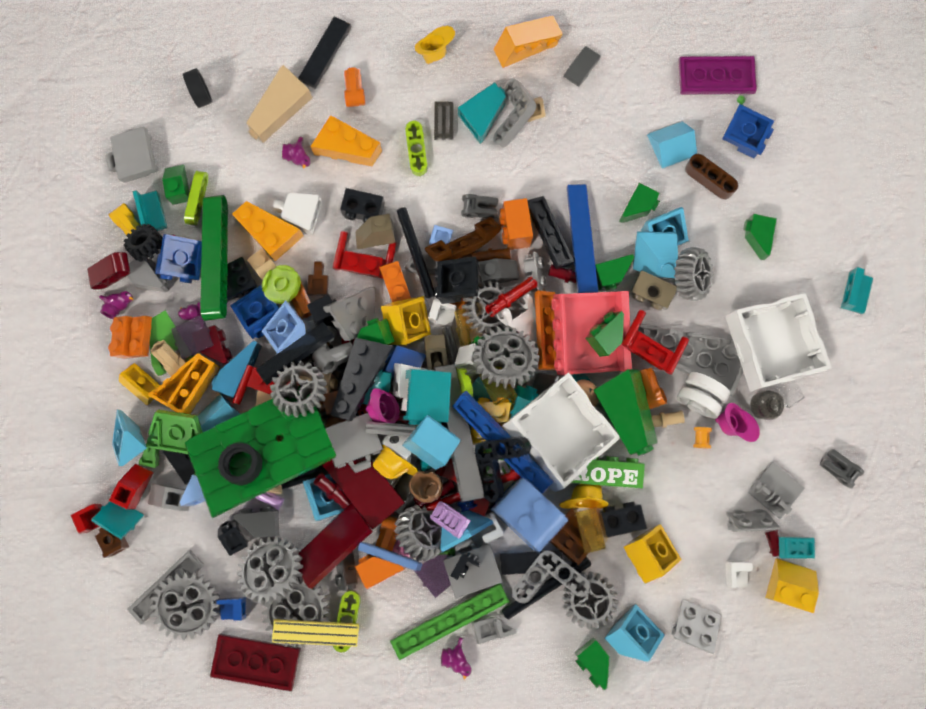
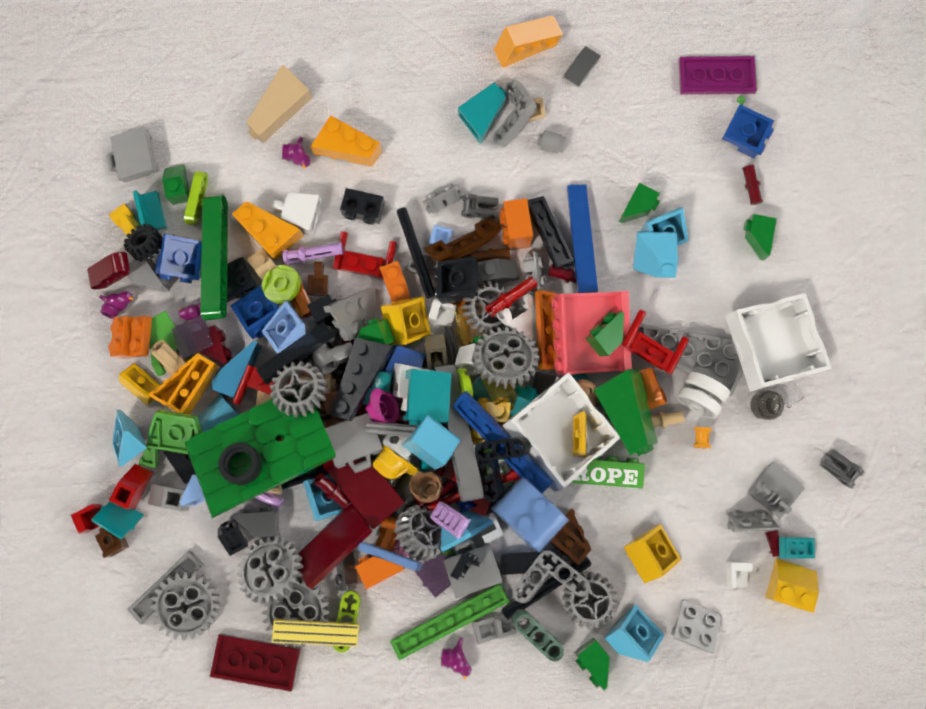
(197, 88): black tyre -> none
(232, 608): blue panel -> none
(304, 254): none -> lavender pin
(324, 52): black tile -> none
(354, 92): orange piece -> none
(375, 232): dark tan slope -> none
(410, 142): lime beam -> none
(434, 44): yellow piece -> none
(443, 135): clear smoke tile -> none
(448, 194): none -> light grey hinge
(542, 643): none -> sand green beam
(551, 142): none -> light grey brick
(580, 435): none -> yellow slope
(585, 497): yellow piece -> none
(590, 530): clear yellow panel -> none
(612, 272): green slope -> none
(623, 525): black brick -> none
(665, 290): dark tan brick -> none
(673, 144): medium azure slope -> none
(693, 274): light grey gear -> none
(714, 185): reddish brown beam -> none
(739, 423): dark pink piece -> none
(752, 185): none -> dark red pin
(857, 291): teal panel -> none

